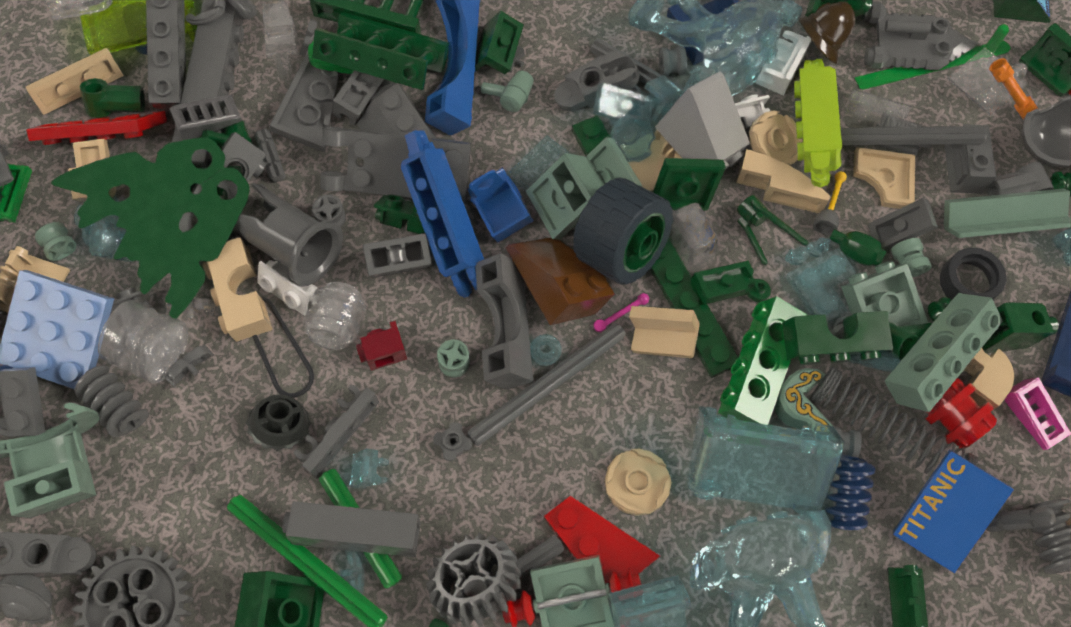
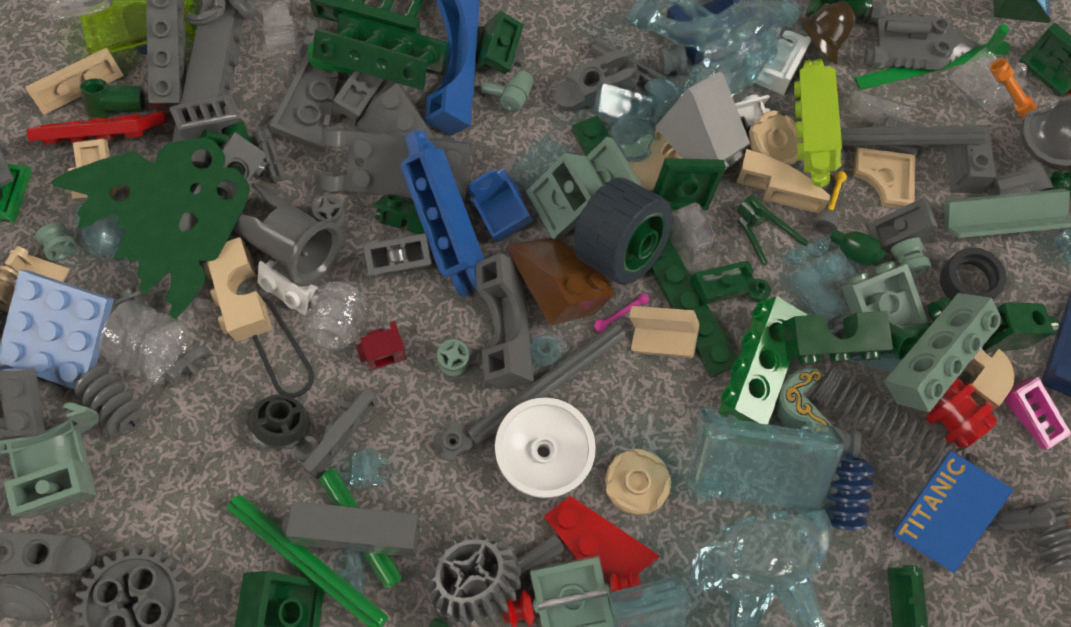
(548, 425): none -> white dish

